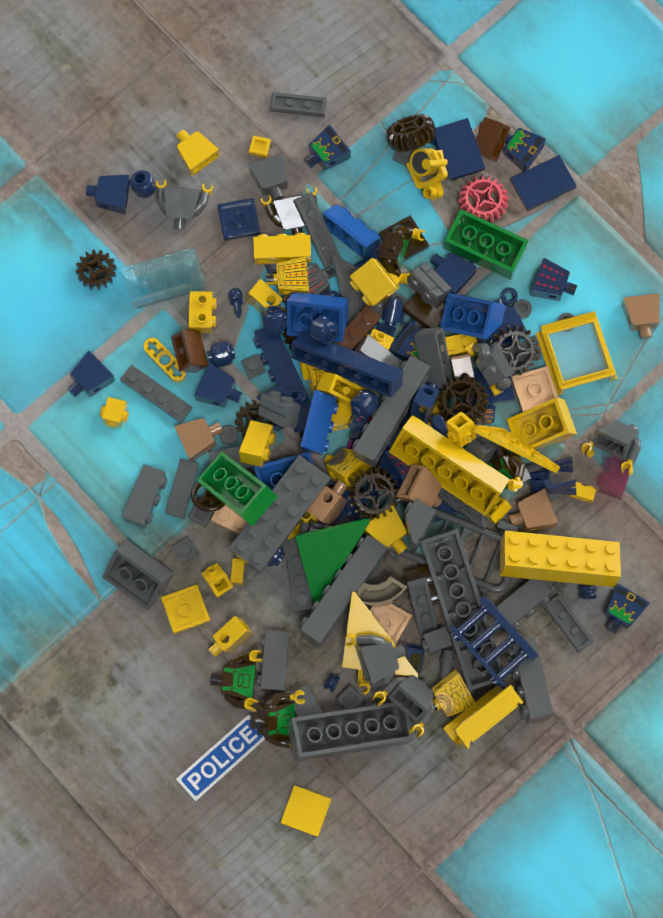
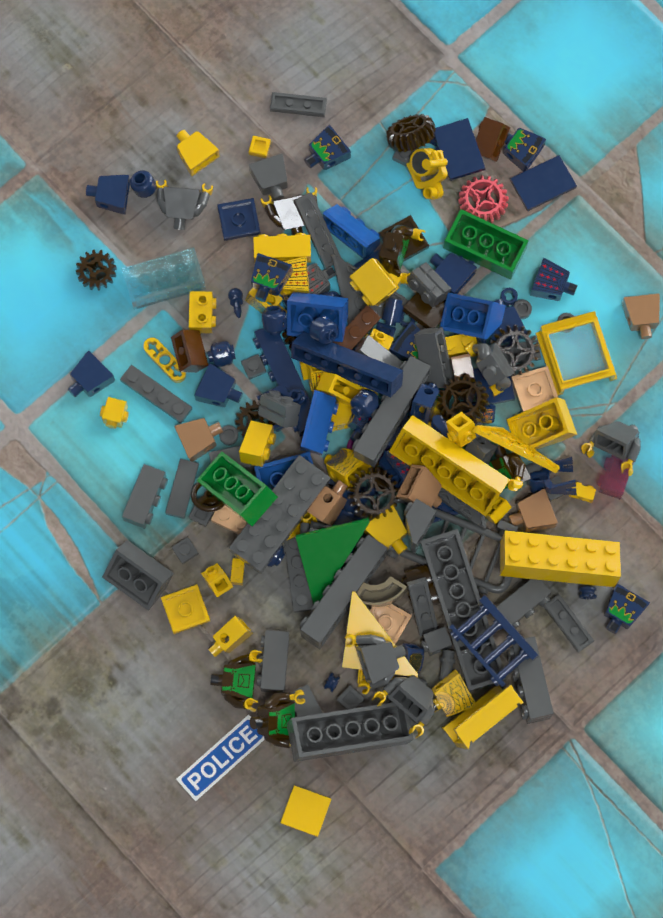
(269, 276): none -> dark blue torso

